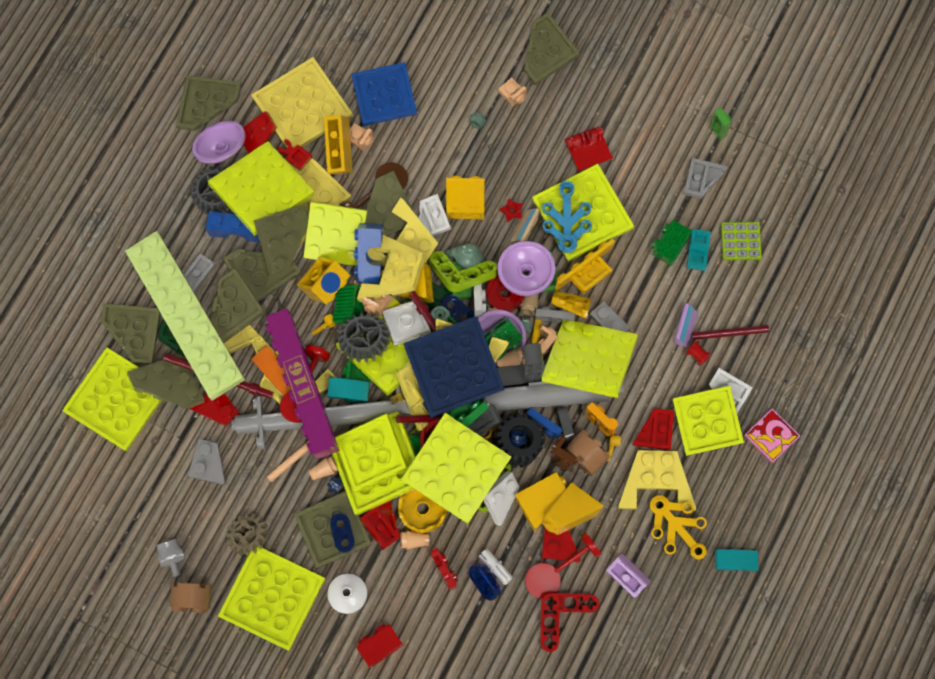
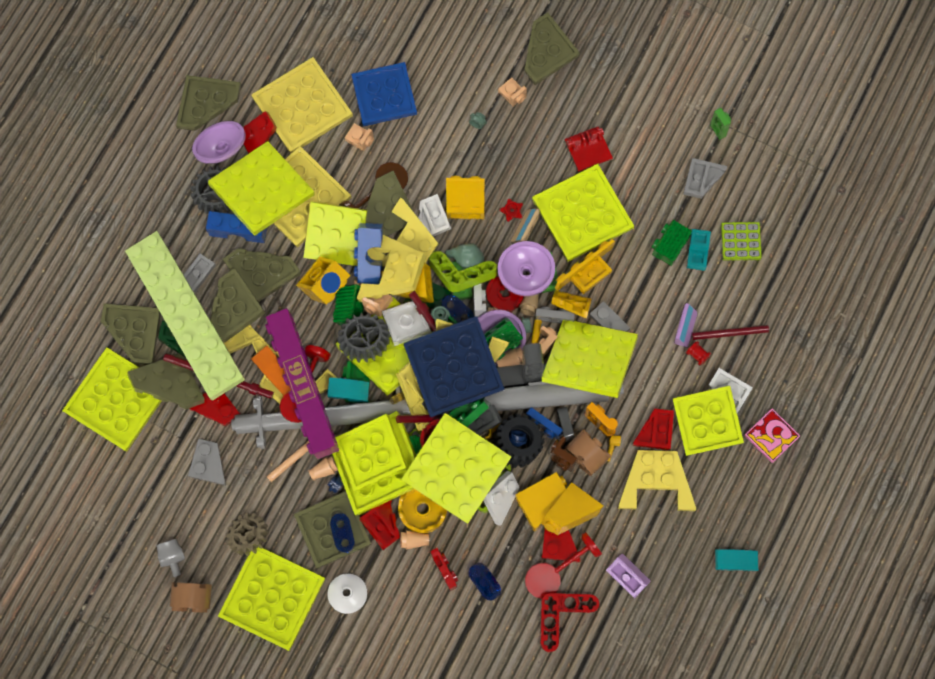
(281, 236): olive plate -> none
(296, 156): red plate -> none
(328, 319): yellow hand -> none
(338, 145): yellow brick -> none
(379, 645): red brick -> none
(495, 566): white axle -> none
(567, 220): dark azure plant -> none
(676, 524): yellow plant -> none

